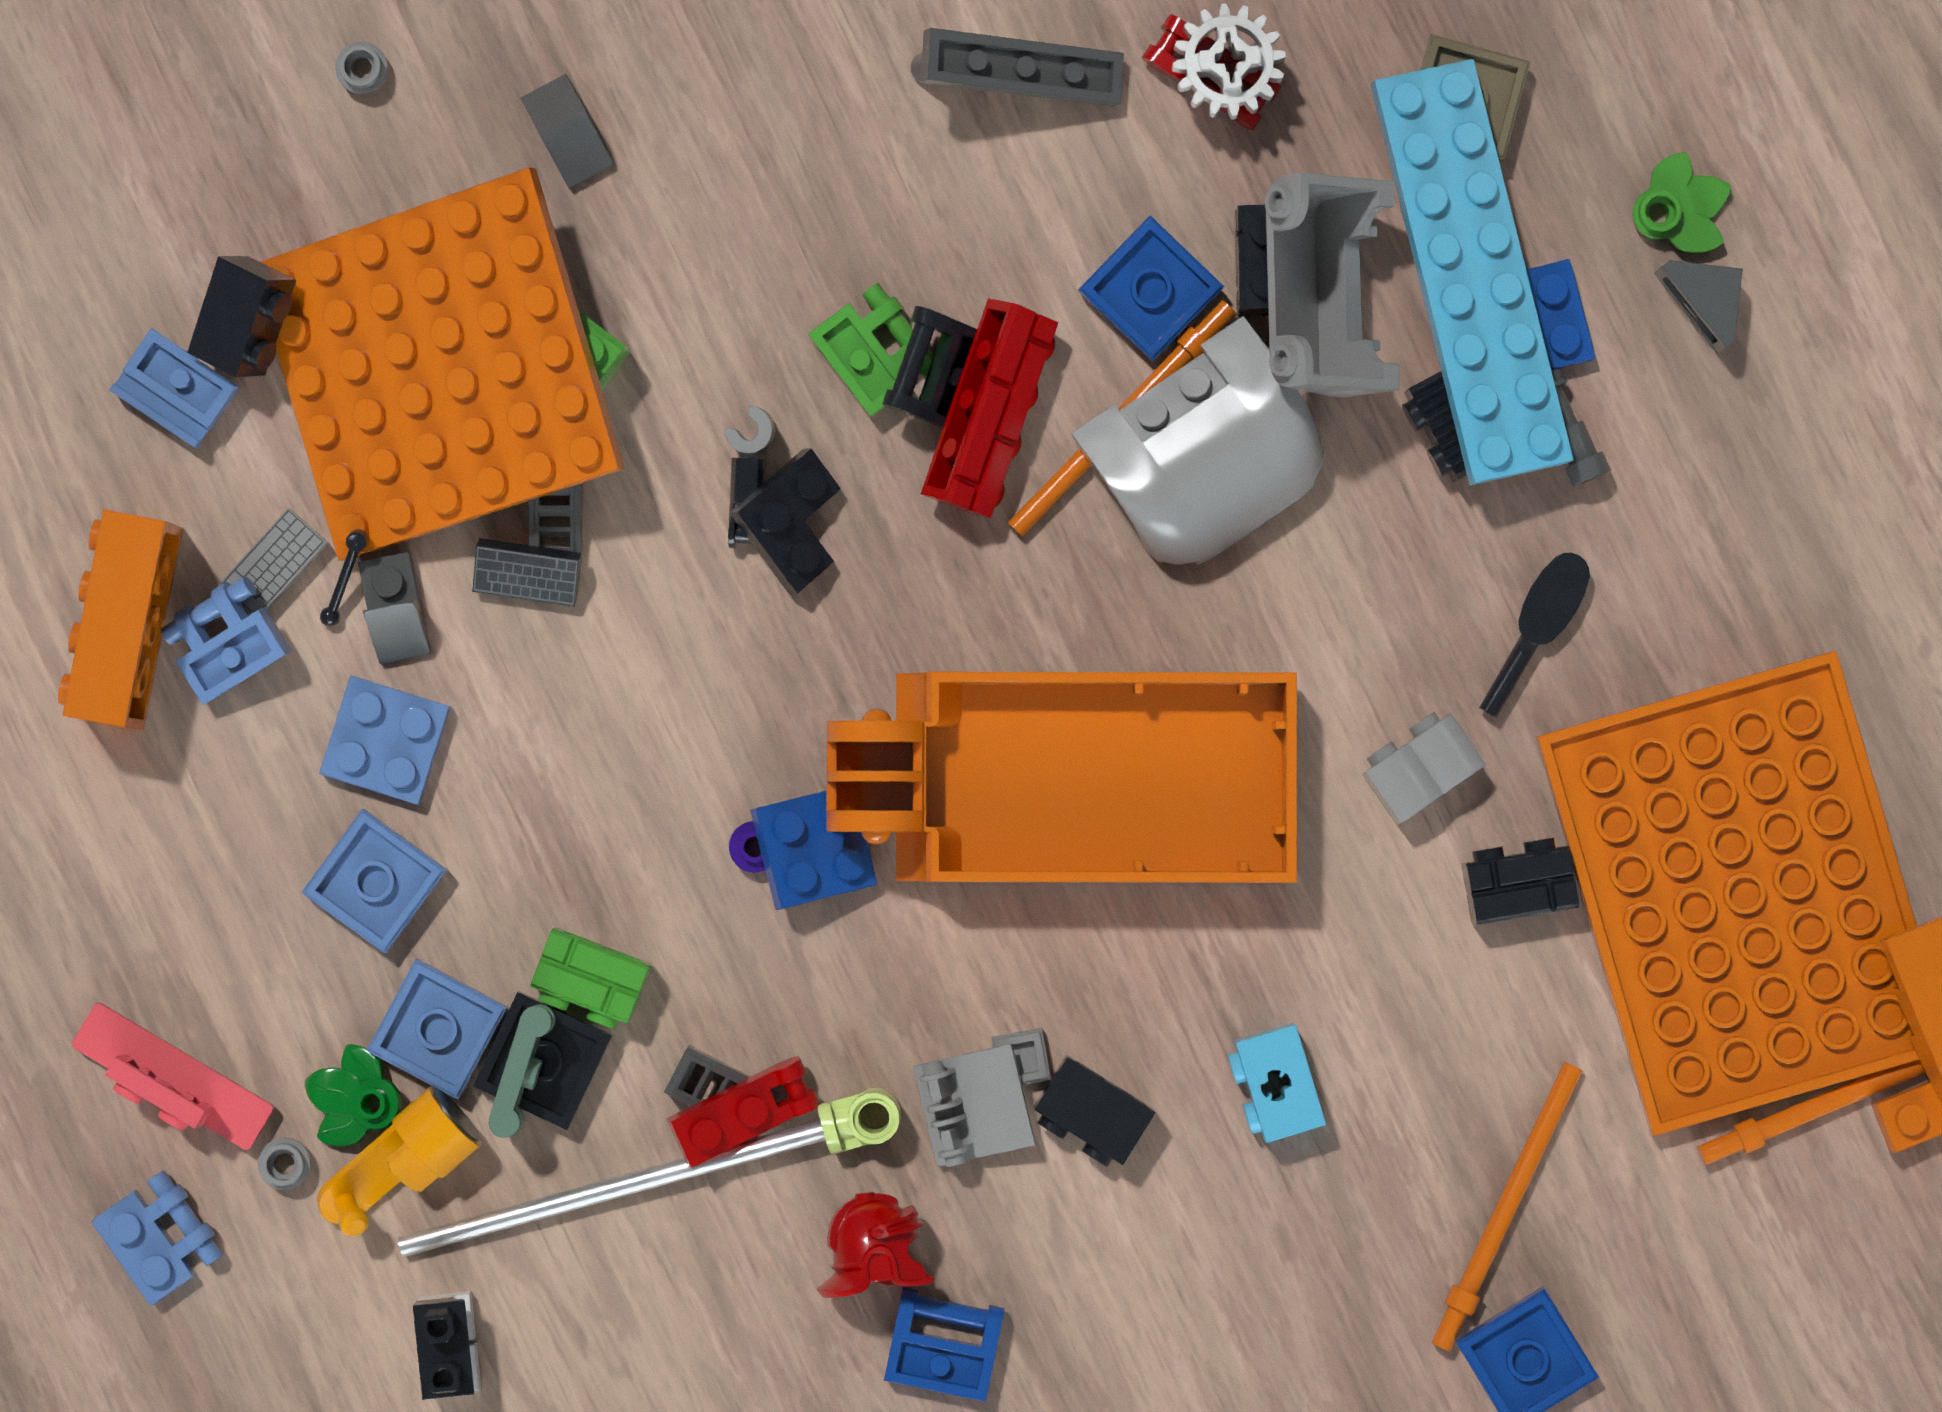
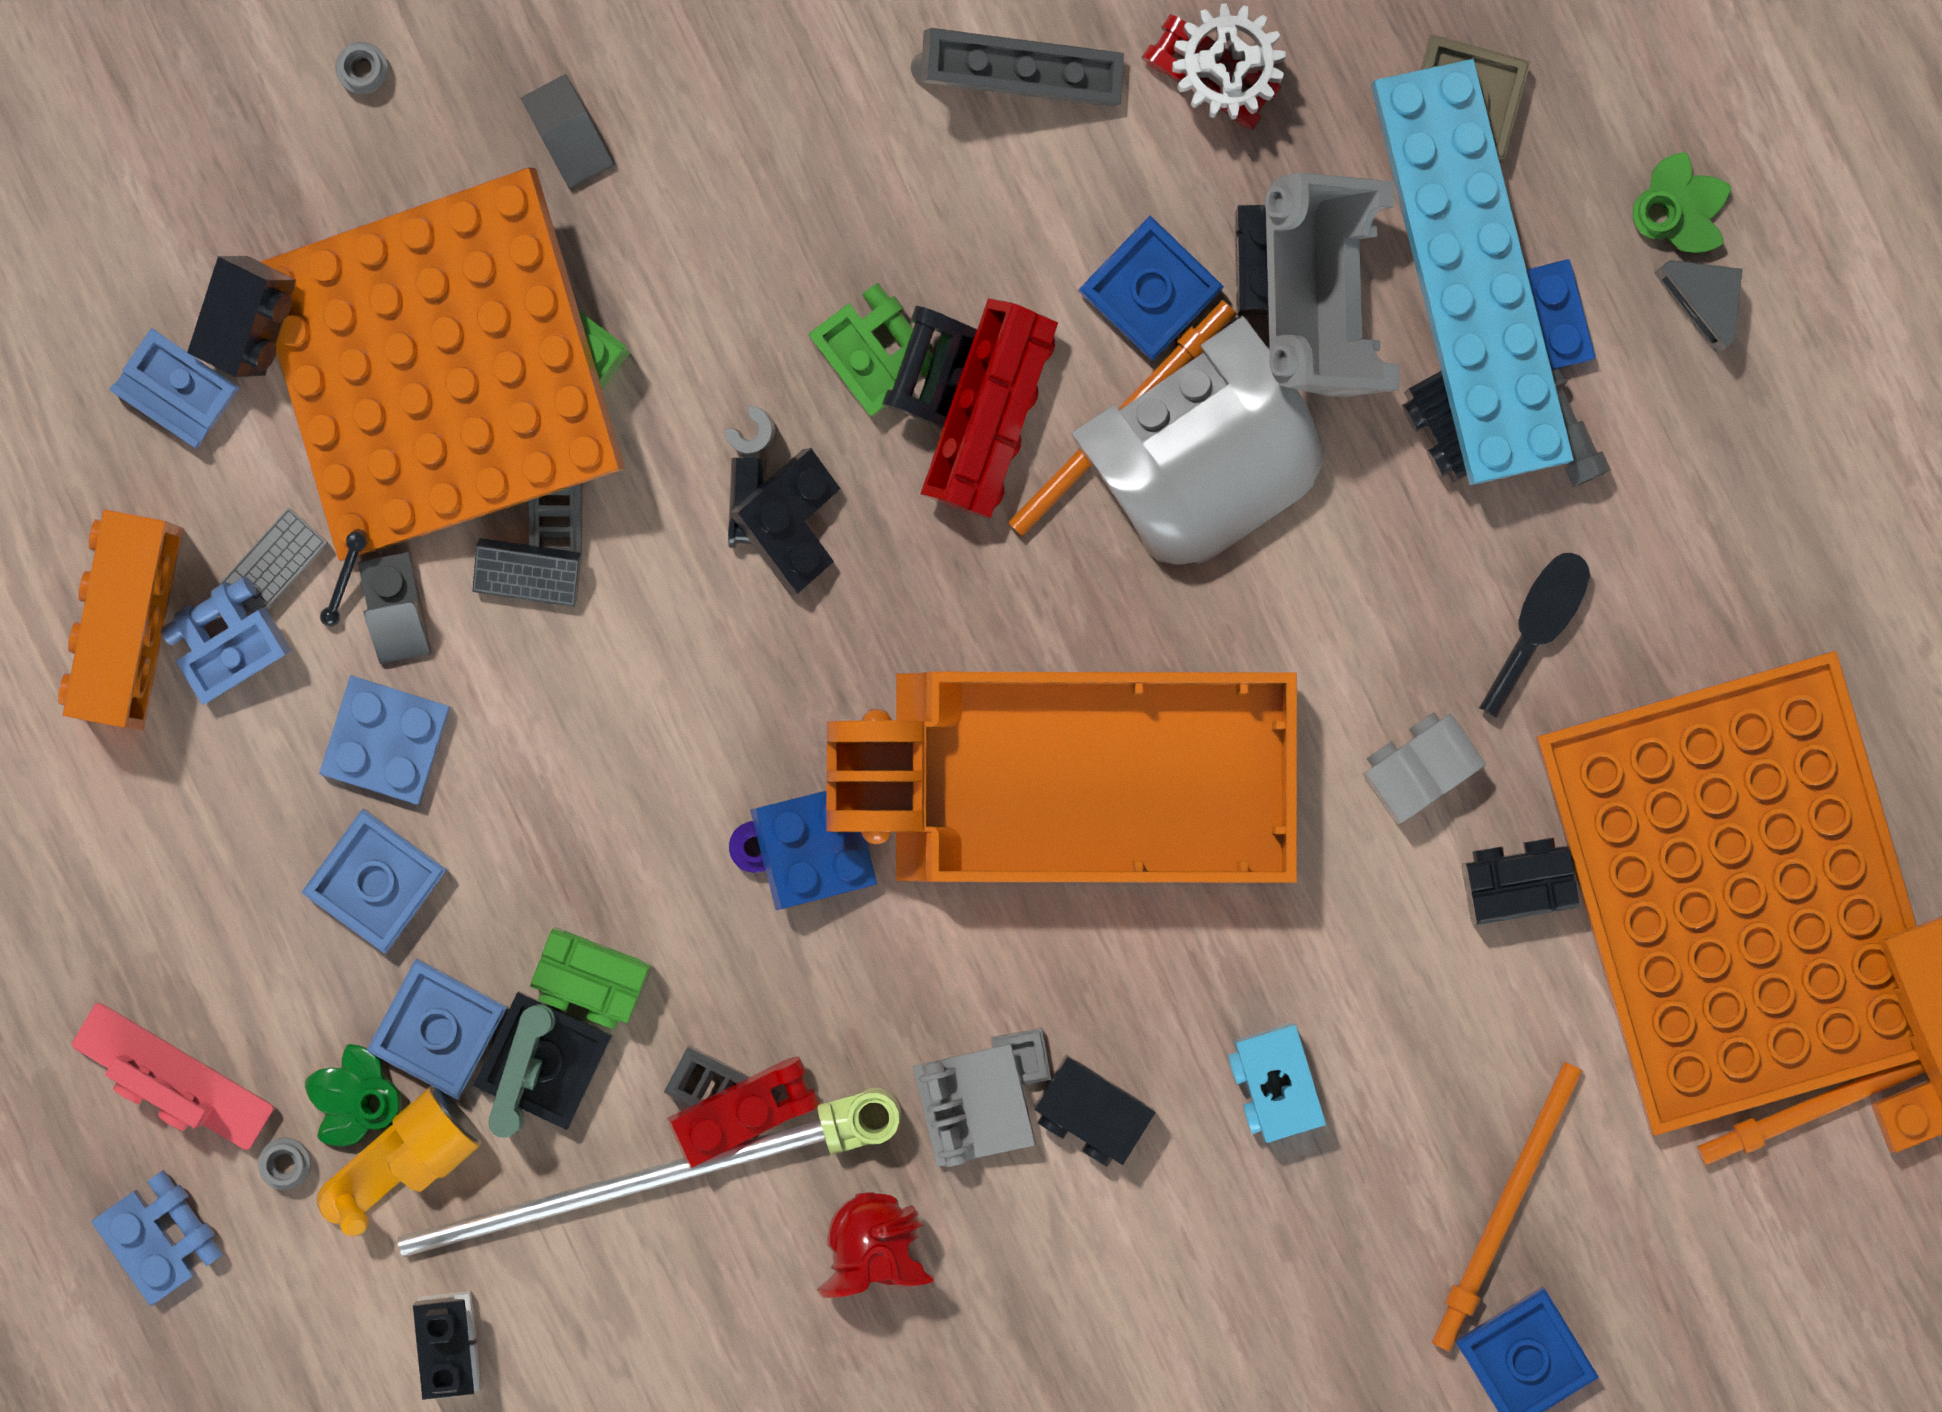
(938, 1361): blue plate -> none

